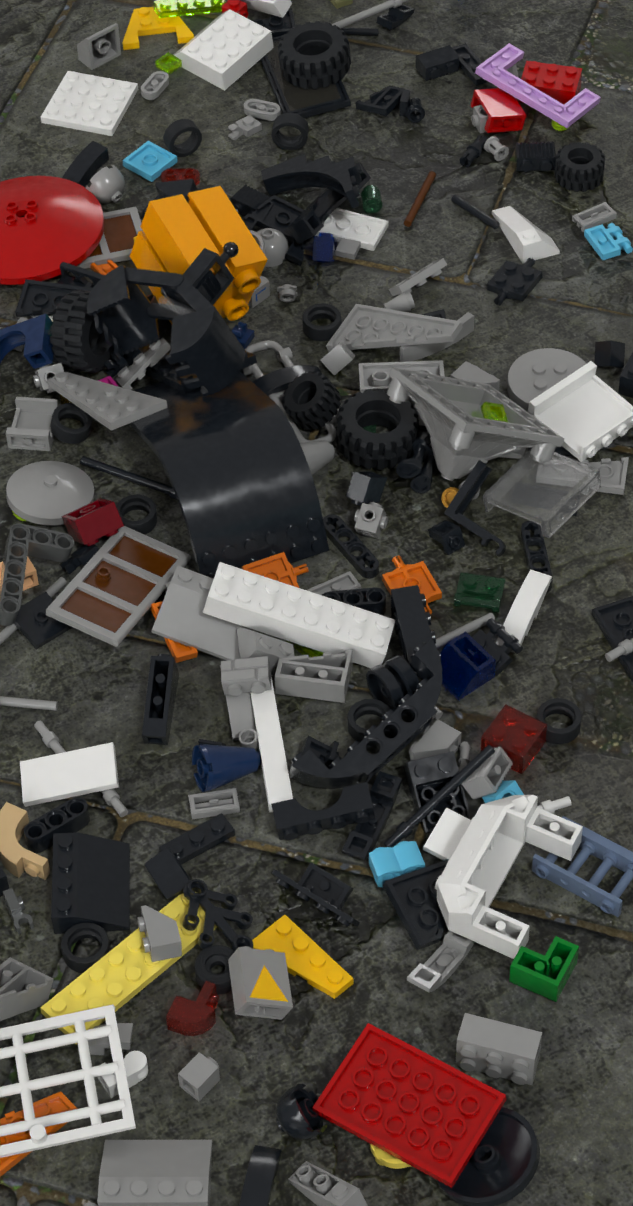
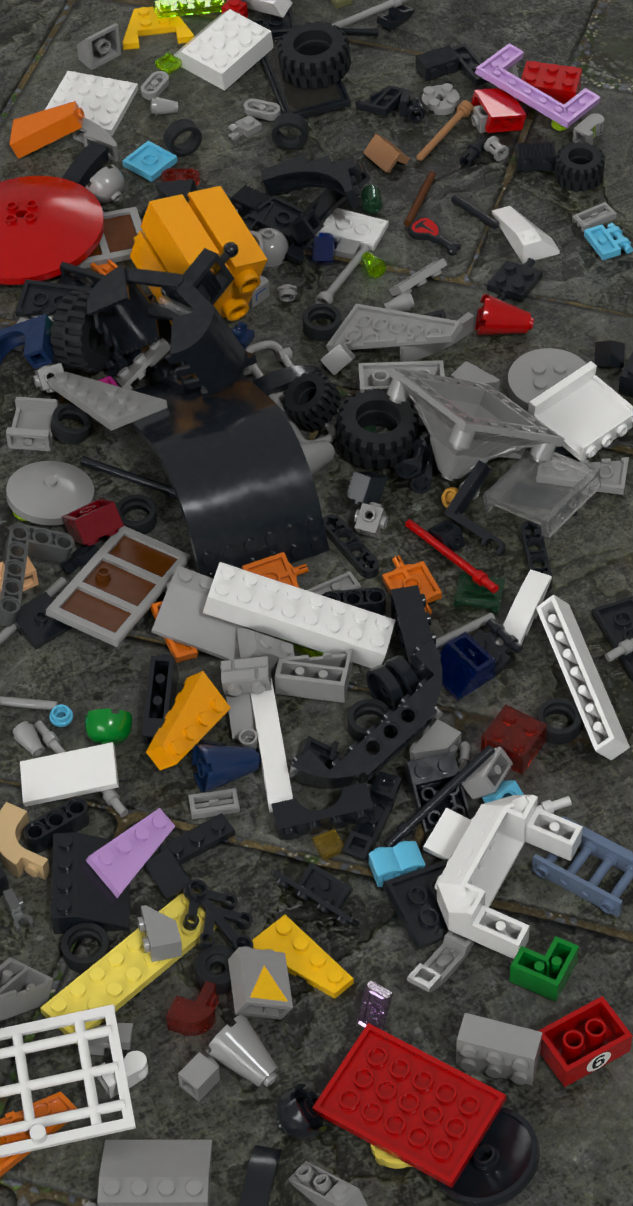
(28, 738): none -> light grey cone
(44, 127): none -> orange slope
(61, 711): none -> medium azure plate
(93, 132): none -> light grey slope
(107, 727): none -> green cylinder
(127, 854): none -> lavender wing
(163, 106): none -> light grey cone
(191, 717): none -> light orange wedge
(243, 1053): none -> light grey cone
(327, 296): none -> light grey piece
(328, 844): none -> clear yellow tile
(375, 266): none -> clear neon green cone
(375, 1005): none -> clear purple plate
(384, 153): none -> medium nougat panel
(428, 229): none -> black piece
(432, 96): none -> light grey plate
(464, 110): none -> medium nougat piece
(478, 576): none -> red bar
(493, 411): clear neon green plate -> none
(500, 317): none -> red cone
(582, 678): none -> white brick
(584, 1041): none -> red brick
(589, 129): none -> light grey leg

